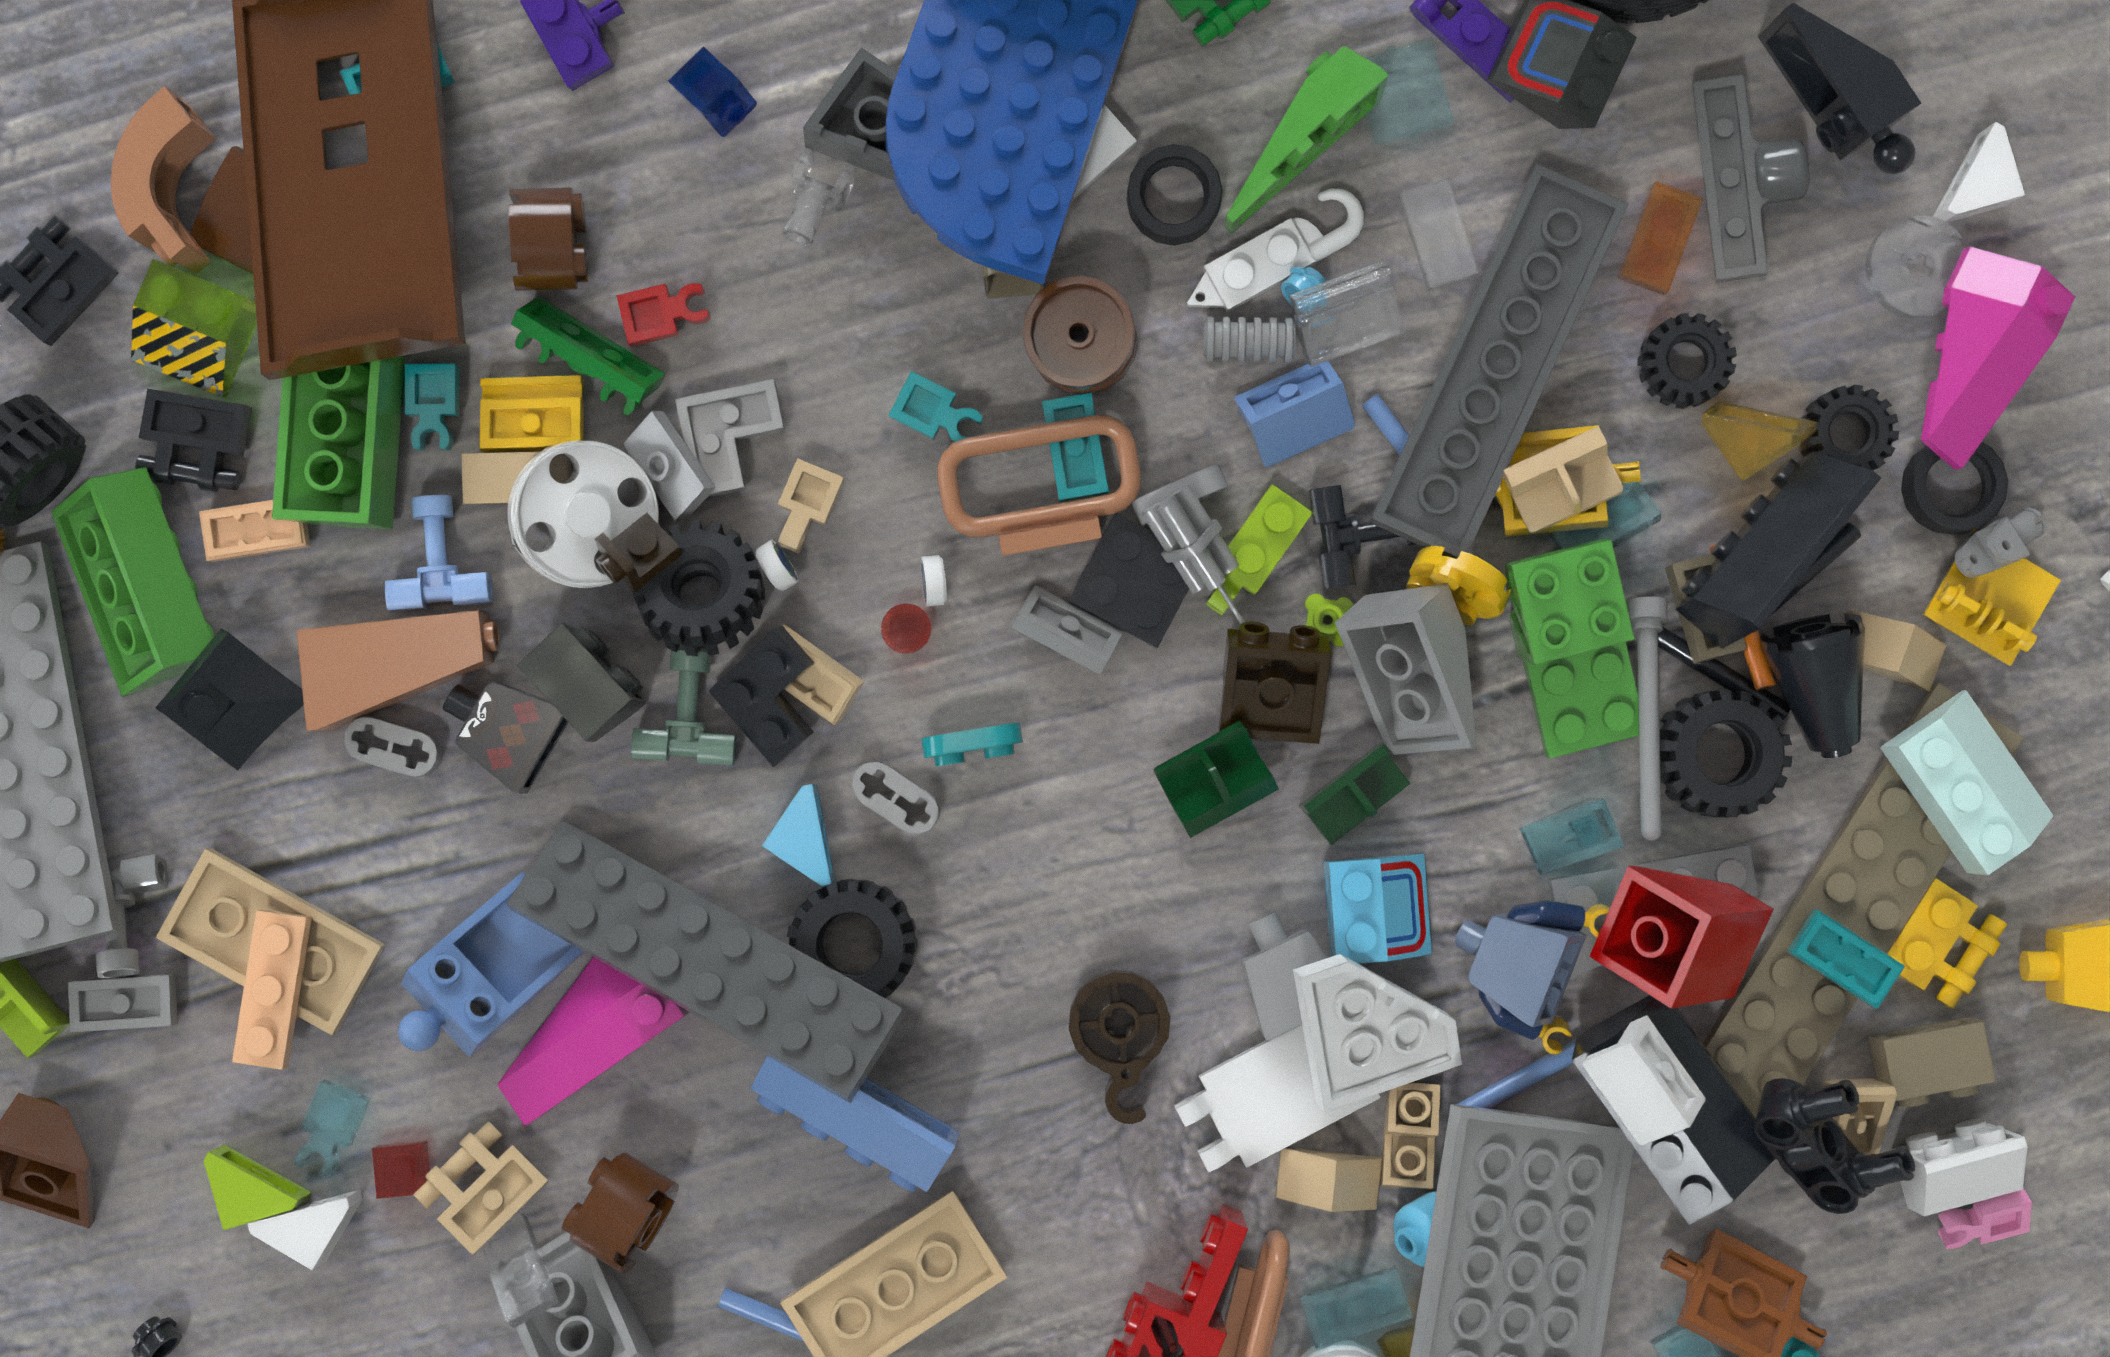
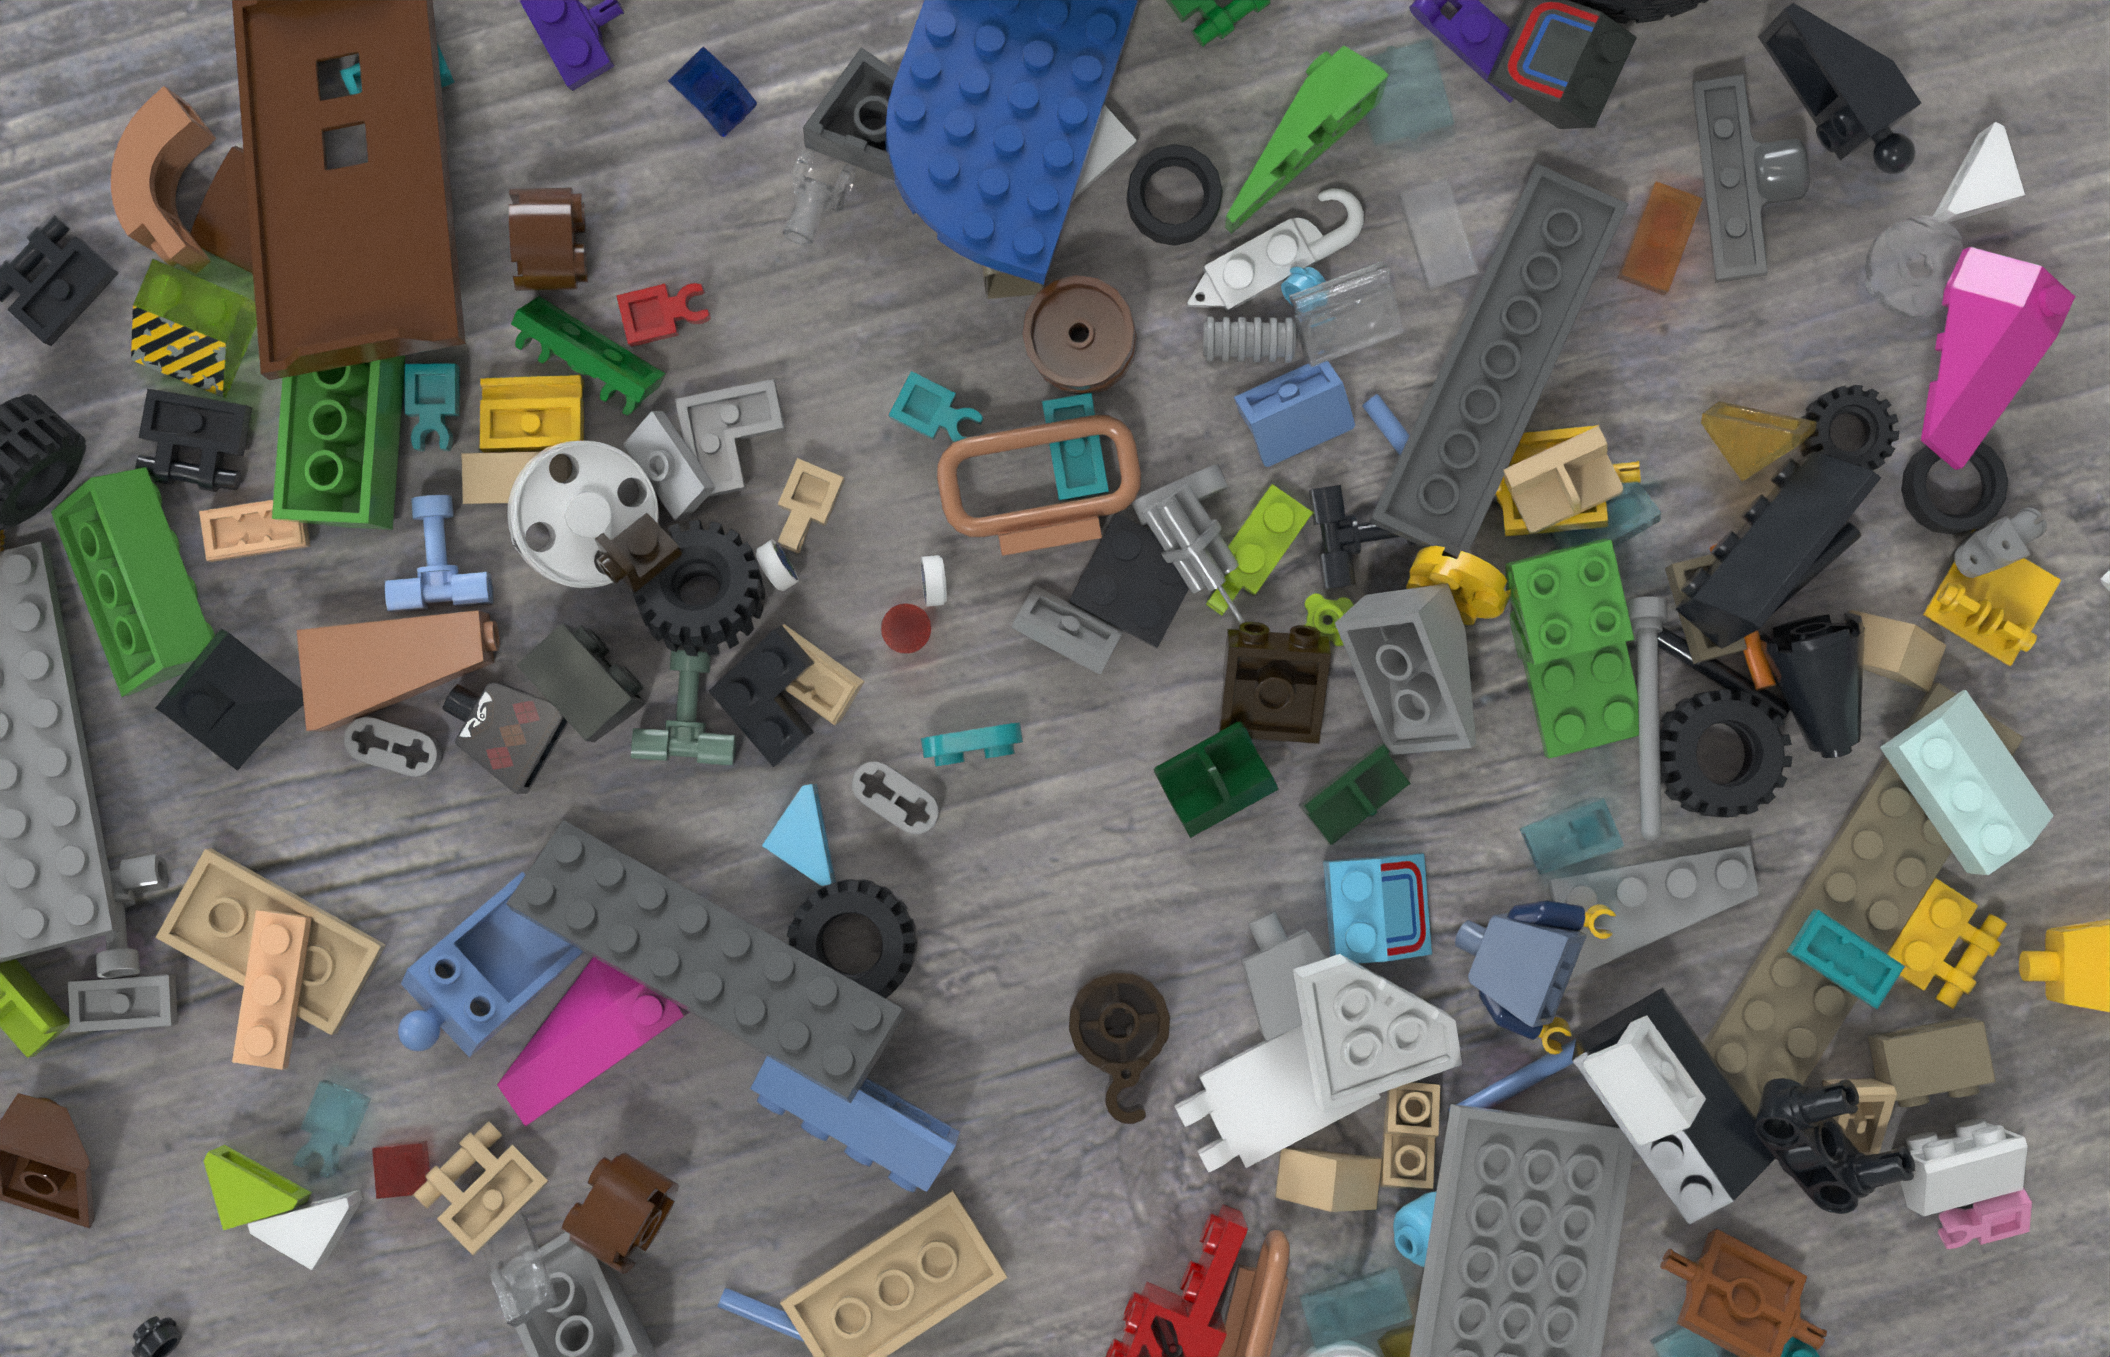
(1680, 936): red slope -> none
(1715, 351): black tyre -> none

